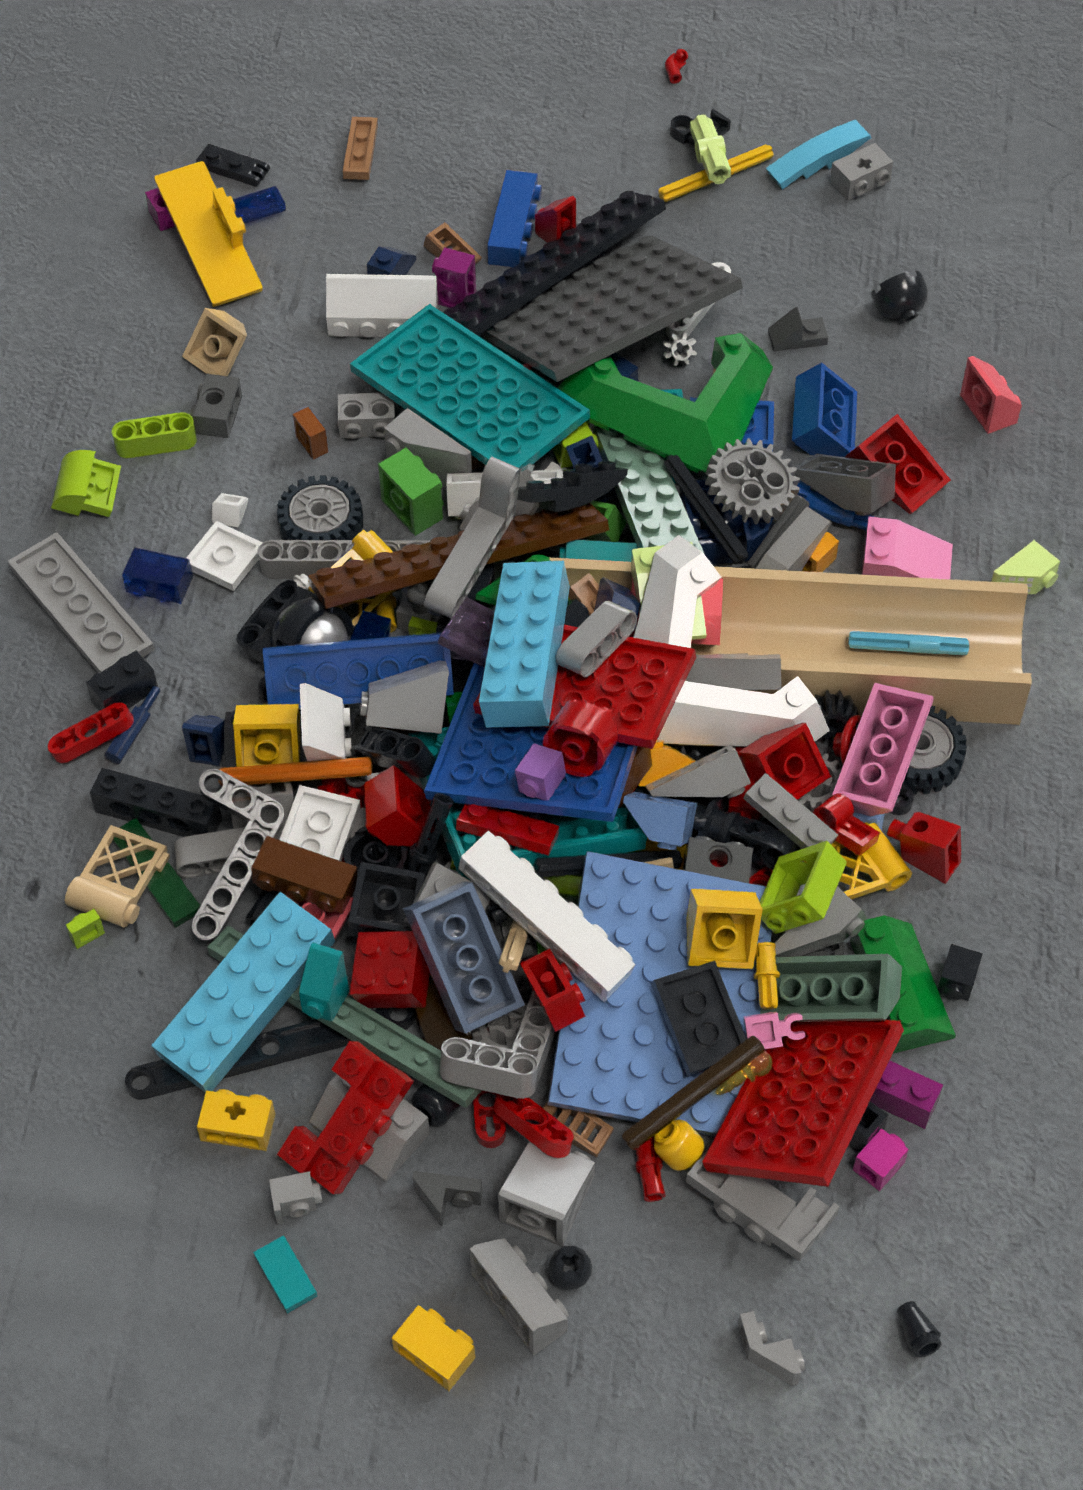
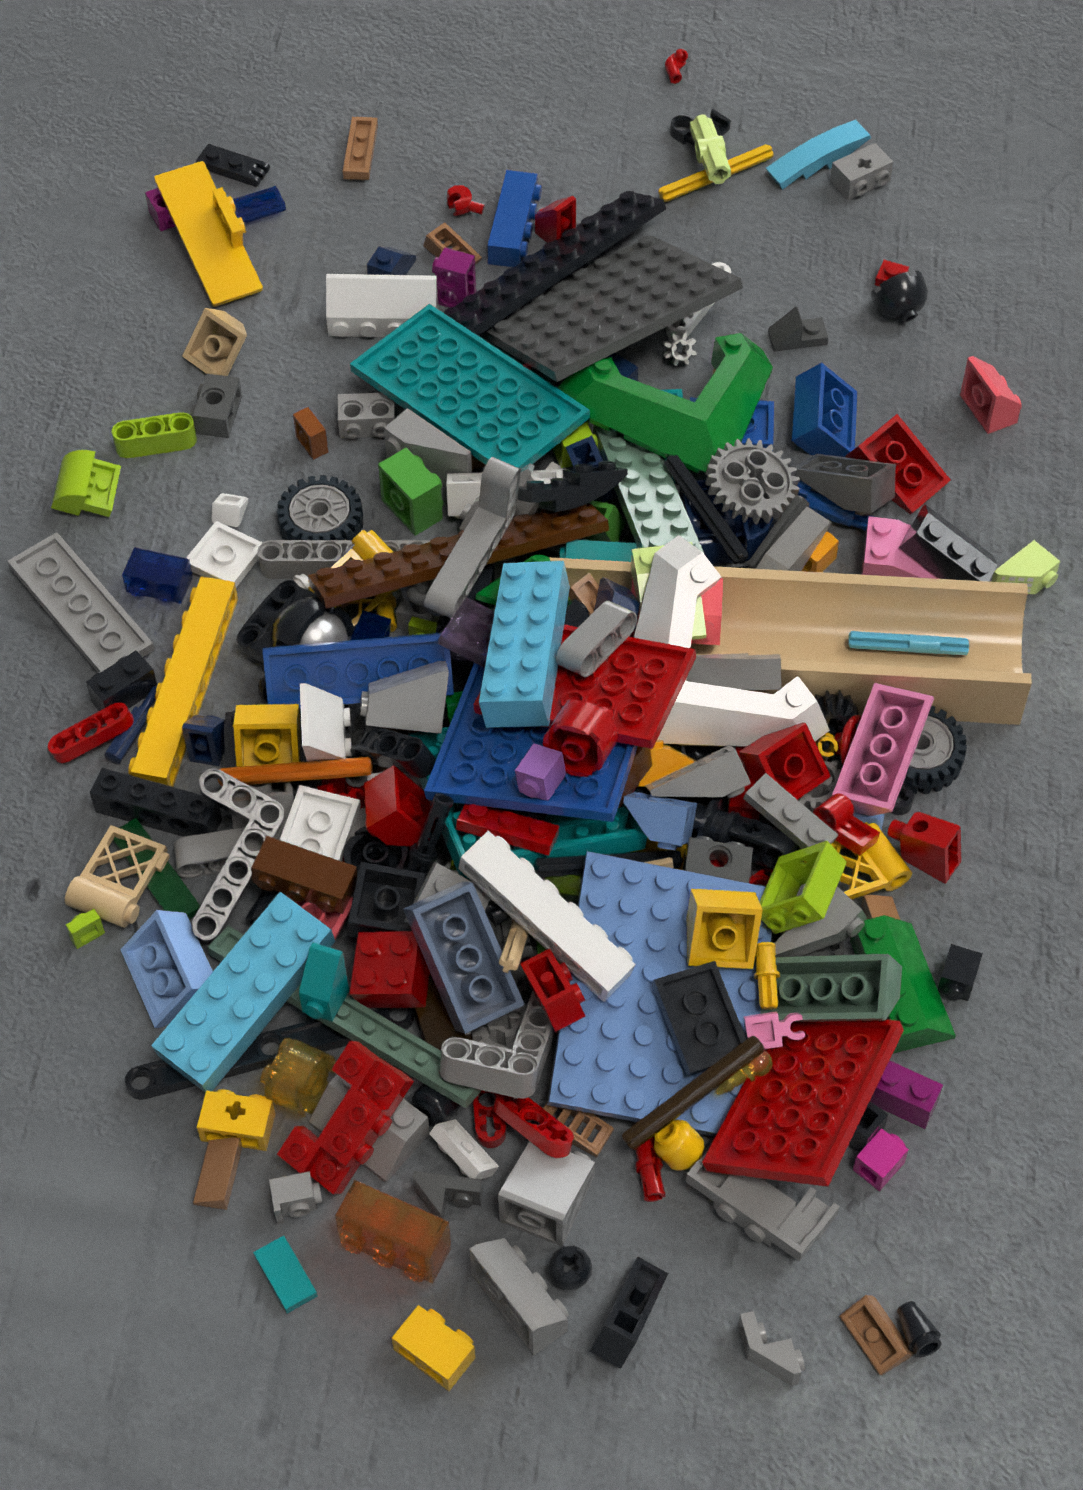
(166, 964): none -> light blue slope
(185, 680): none -> yellow brick
(218, 1173): none -> medium nougat slope
(297, 1076): none -> clear yellow brick
(393, 1232): none -> clear orange brick
(460, 199): none -> red piece
(464, 1150): none -> white plate
(629, 1313): none -> black slope
(833, 745): none -> yellow pin
(876, 1334): none -> medium nougat slope
(878, 905): none -> medium nougat slope
(889, 269): none -> red plate
(946, 549): none -> black slope

